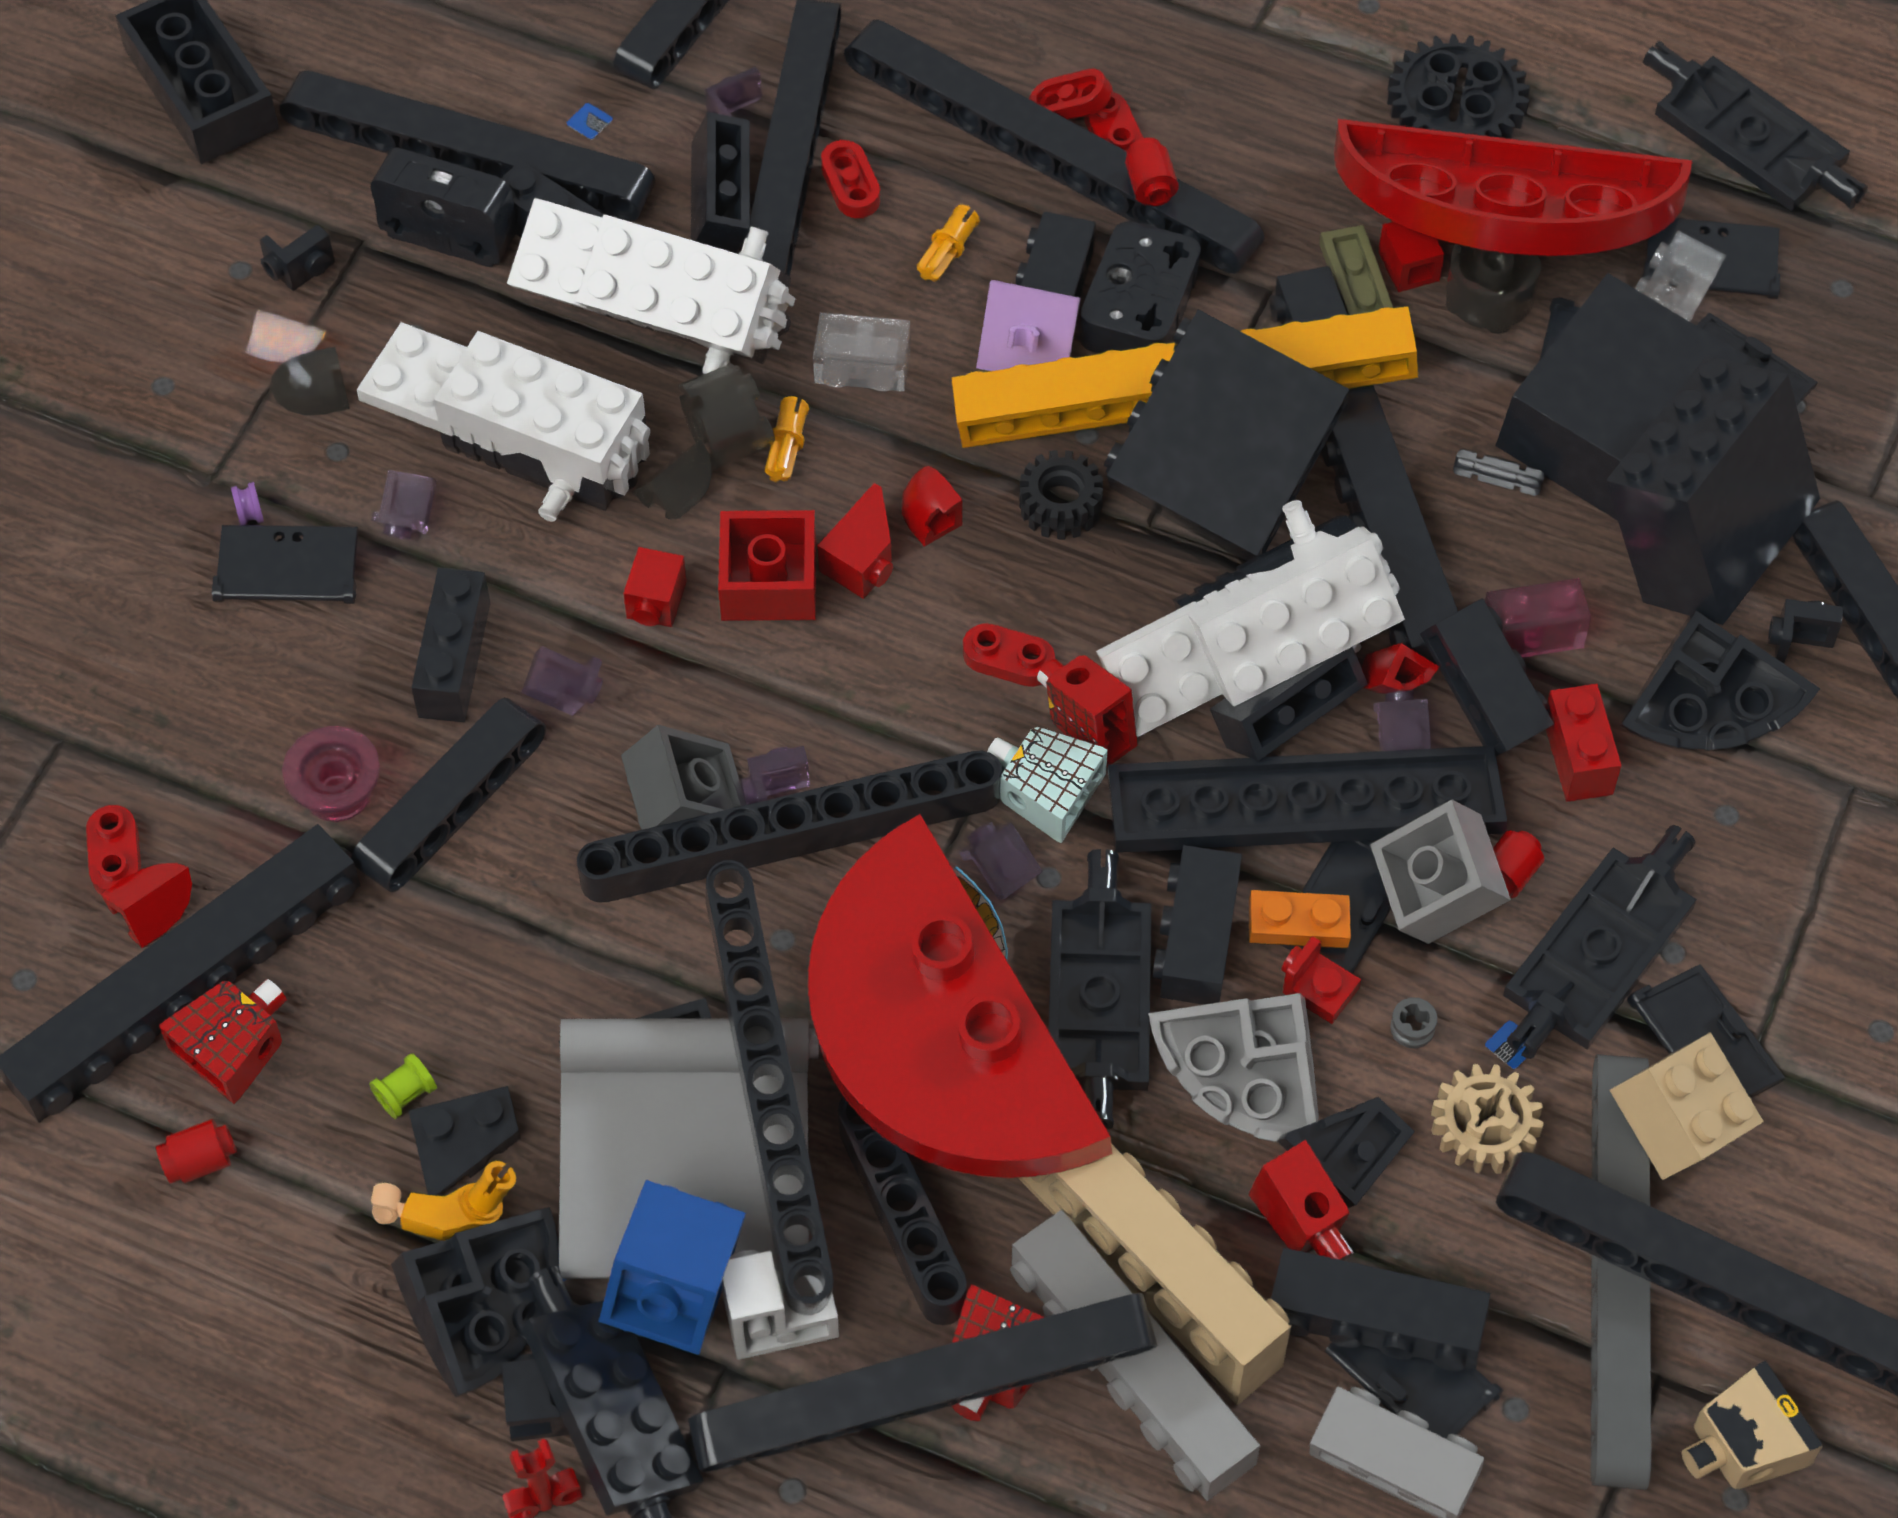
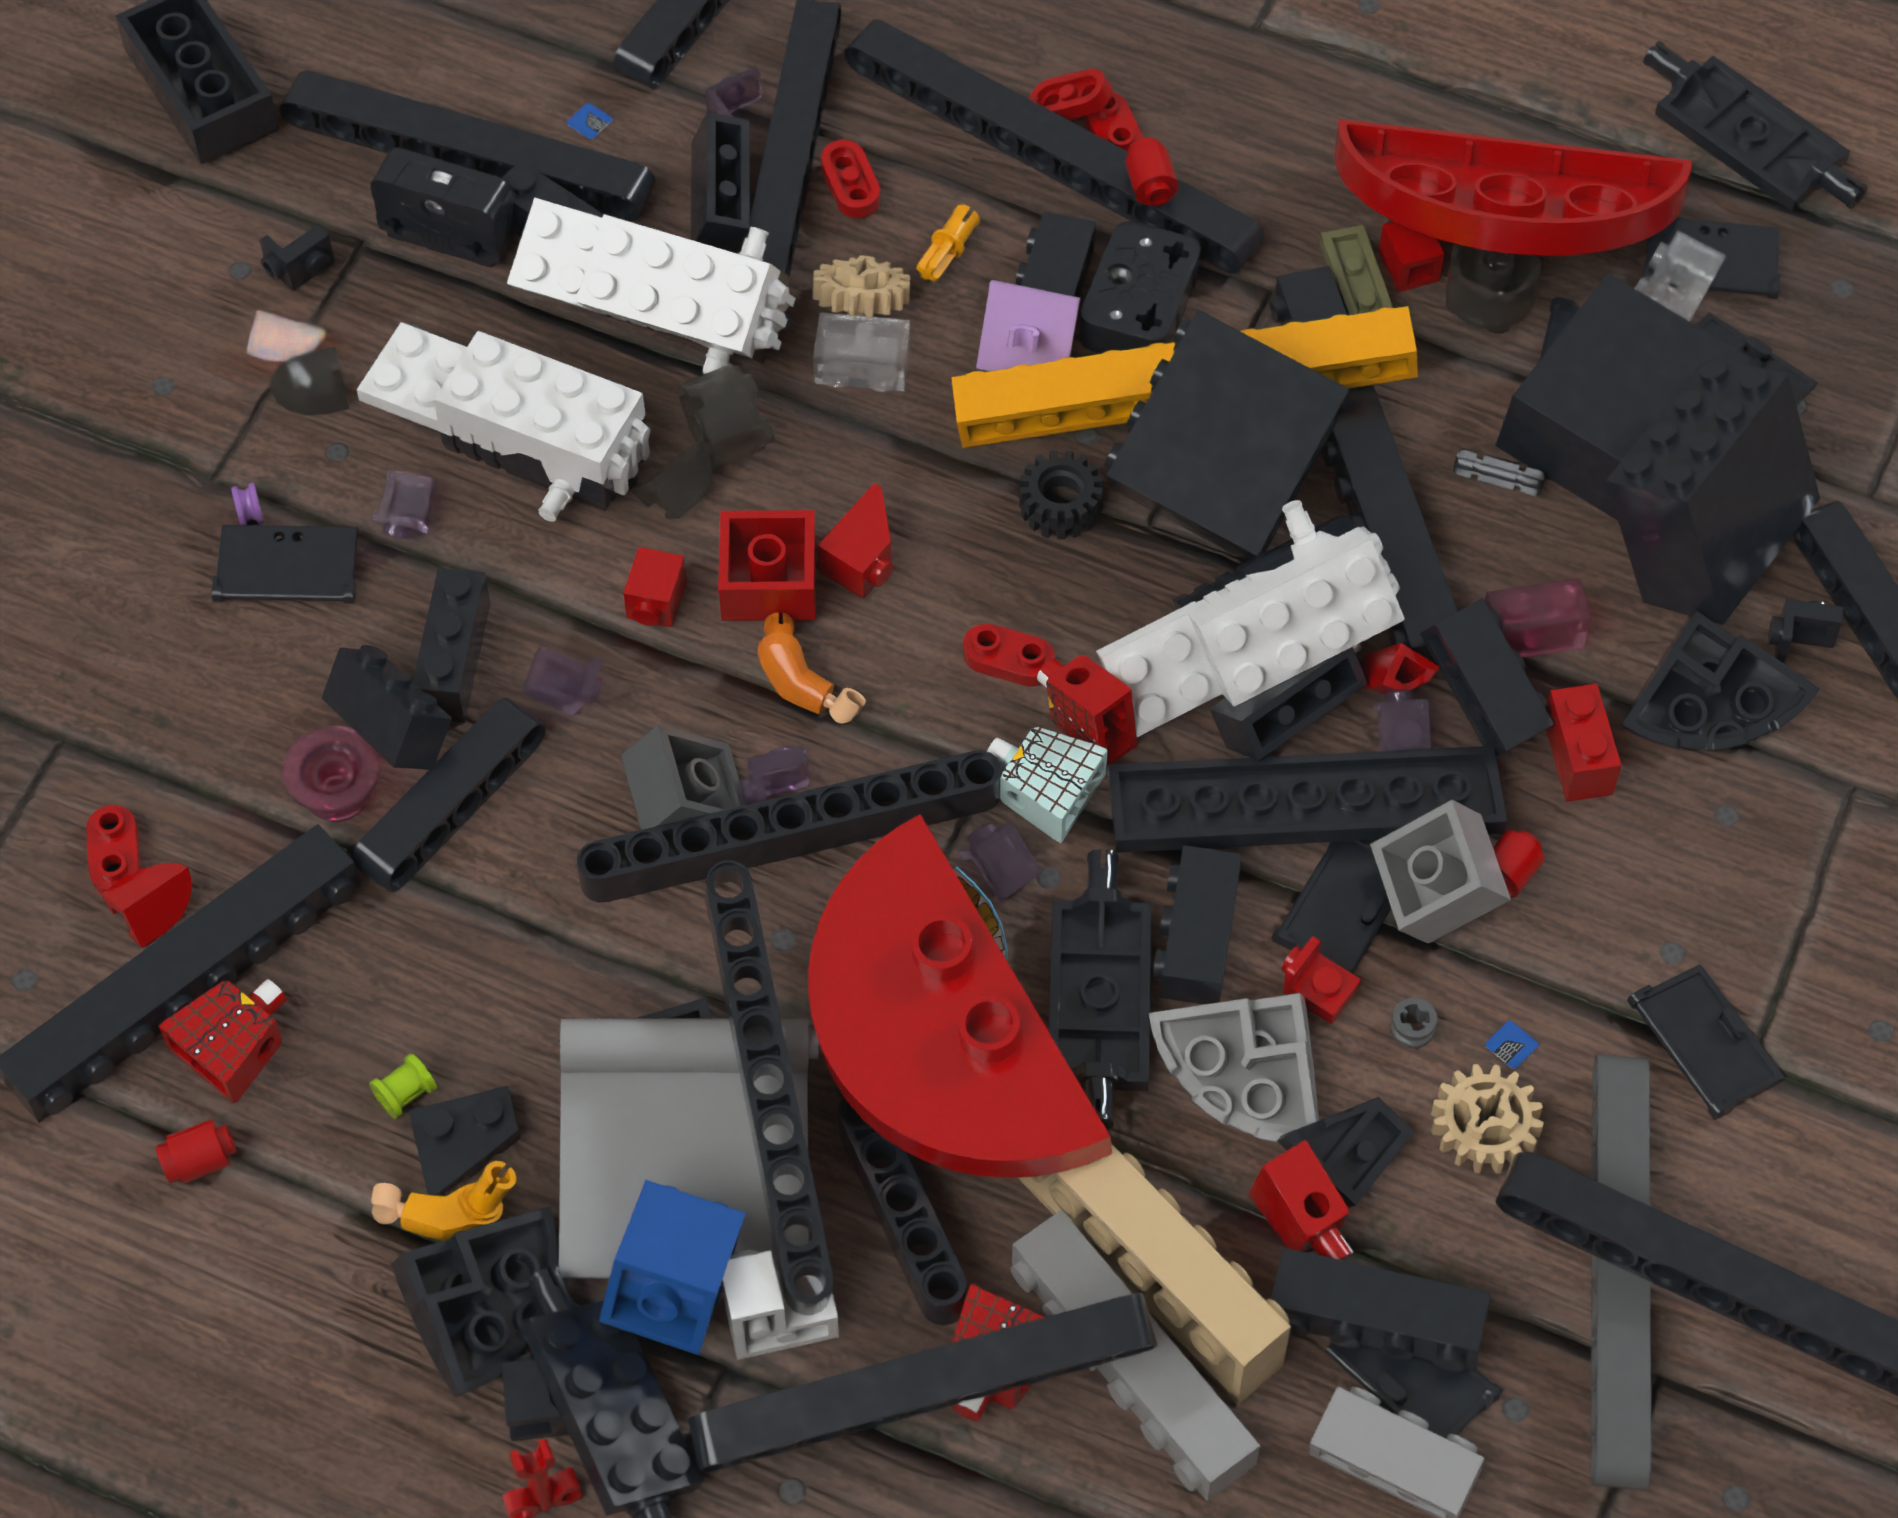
(386, 708): none -> black brick
(787, 439): light orange axle -> none
(793, 680): none -> orange arm
(861, 287): none -> tan gear
(931, 506): red brick -> none
(1296, 917): orange plate -> none
(1427, 80): black gear -> none
(1601, 945): black plate -> none
(1686, 1106): tan brick -> none
(1752, 1432): tan torso -> none

